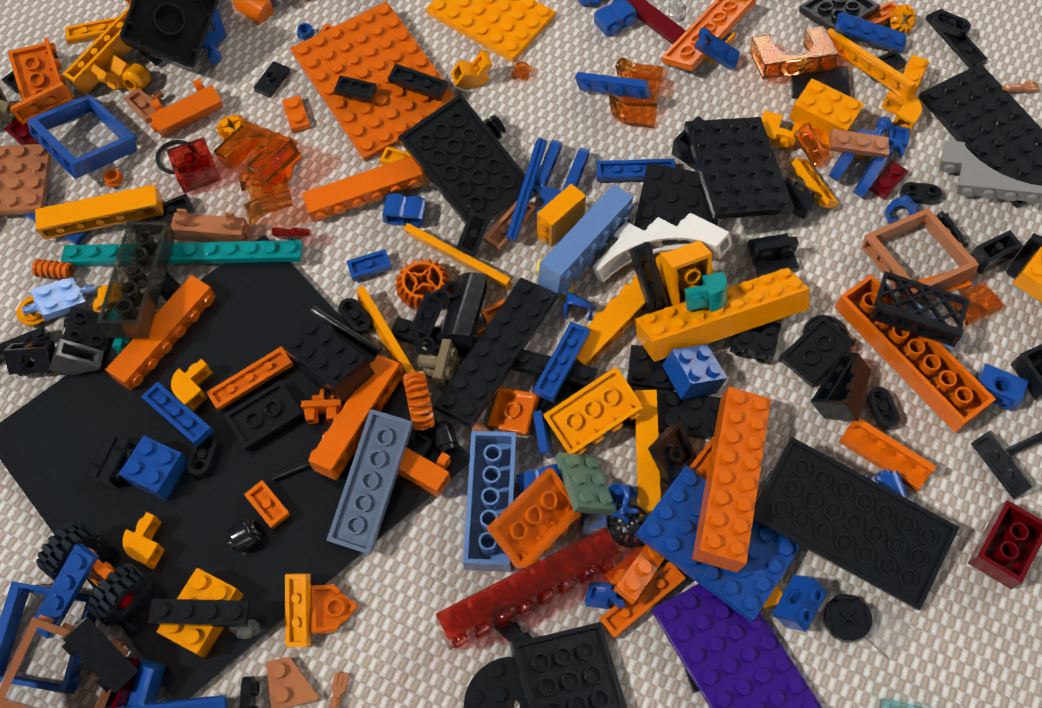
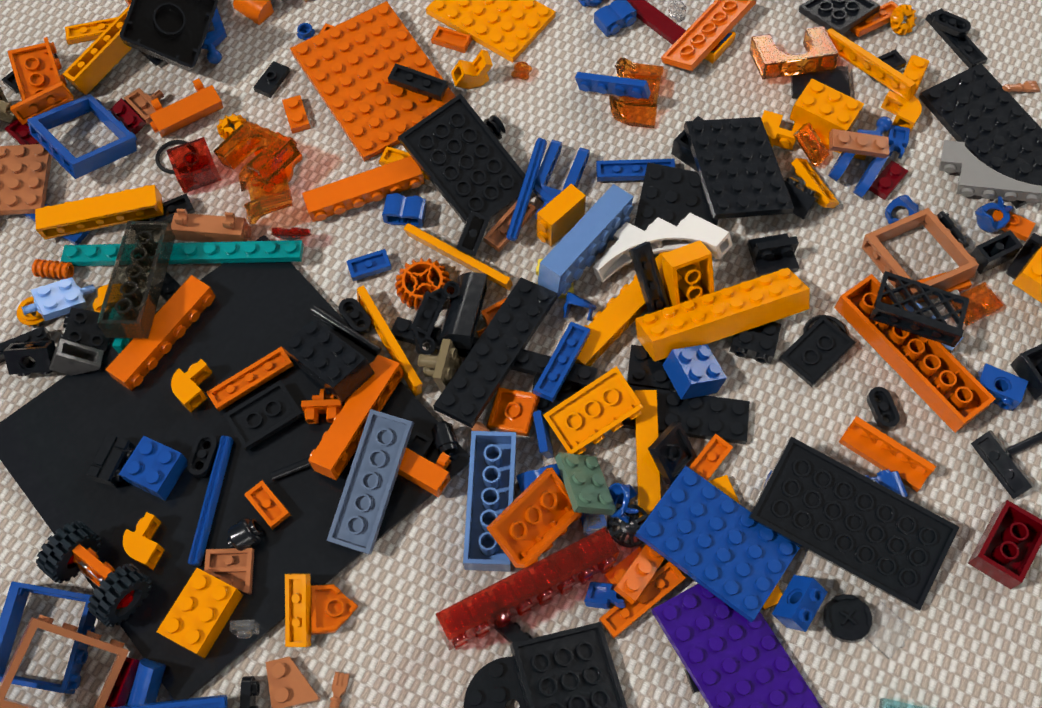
(67, 586): blue plate -> none
(99, 655): black brick -> none
(113, 73): light orange brick -> none
(113, 178): orange plate -> none
(130, 119): none -> dark red plate
(136, 77): light orange head -> none
(177, 414): blue plate -> none
(199, 612): black plate -> none
(210, 501): none -> blue axle
(231, 567): none -> nougat wing
(355, 89): black plate -> none
(418, 400): orange gear -> none
(451, 39): none -> orange tile
(711, 294): teal brick -> none
(717, 49): blue plate -> none
(732, 480): orange brick -> none
(843, 388): black wedge -> none
(870, 32): blue plate -> none
(922, 192): black plate -> none
(986, 221): none -> blue piece
(1018, 225): none -> orange plate

